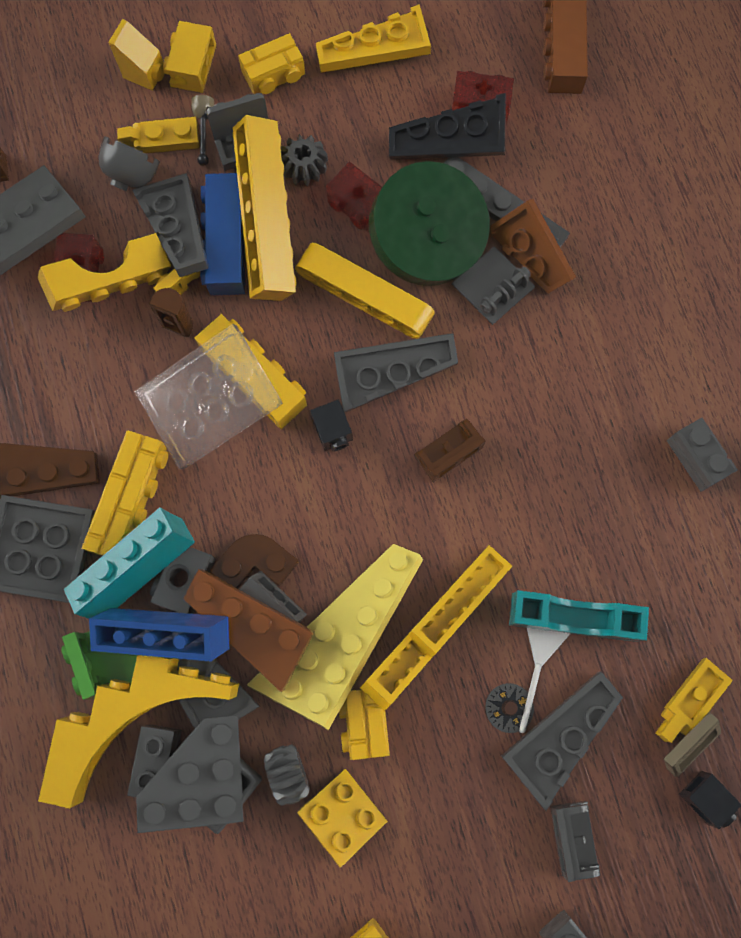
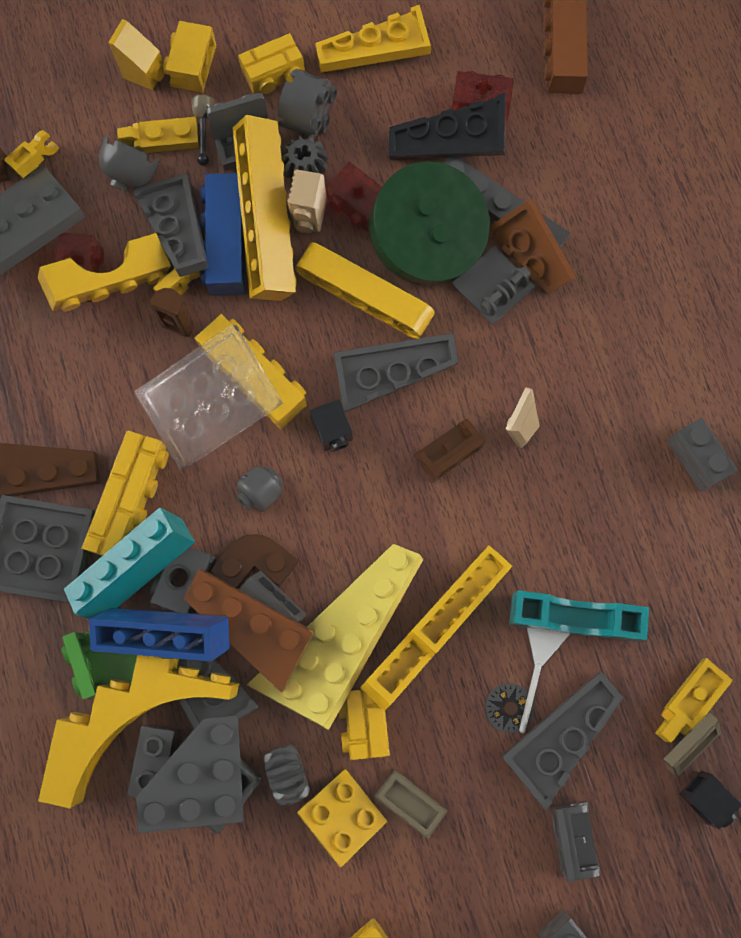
(27, 156): none -> yellow plate
(259, 488): none -> dark grey head
(306, 103): none -> dark grey brick
(307, 201): none -> tan brick
(411, 803): none -> dark tan tile
(524, 419): none -> tan piece

